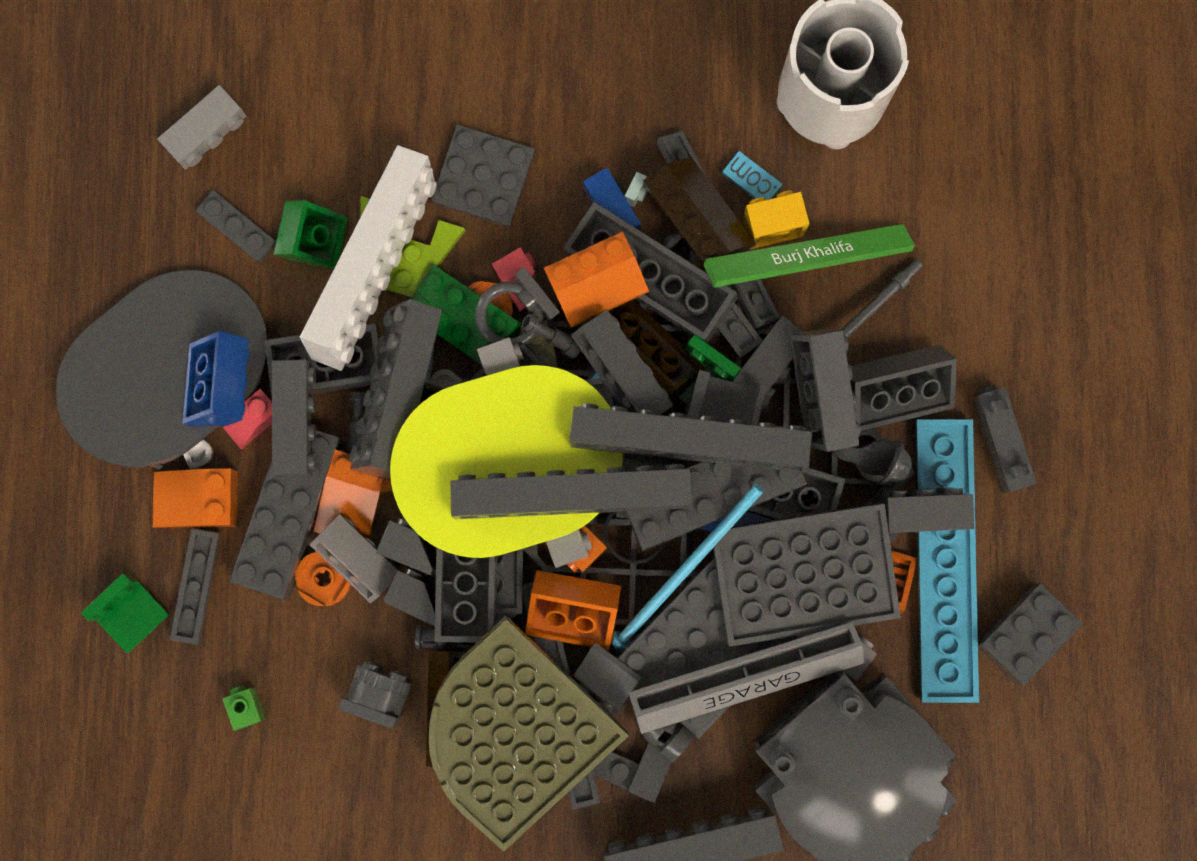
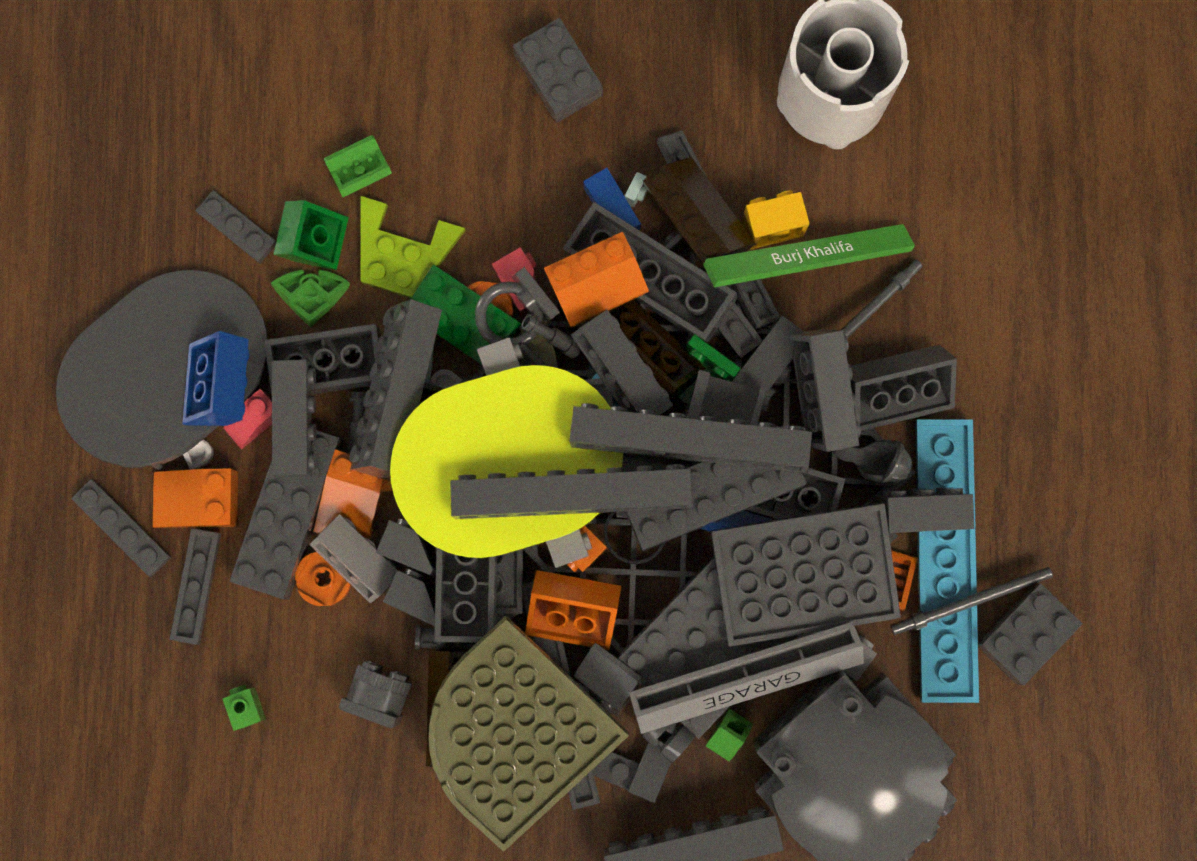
(121, 527): none -> dark grey plate
(126, 612): green bracket -> none
(202, 127): light grey brick -> none
(310, 294): none -> bright green brick
(357, 165): none -> bright green bracket
(369, 259): white brick -> none
(483, 176): dark grey plate -> none
(558, 70): none -> dark grey brick
(621, 639): medium azure bar -> none
(729, 735): none -> bright green brick
(751, 177): medium azure tile -> none
(920, 619): none -> dark grey bar
(1004, 439): dark grey brick -> none

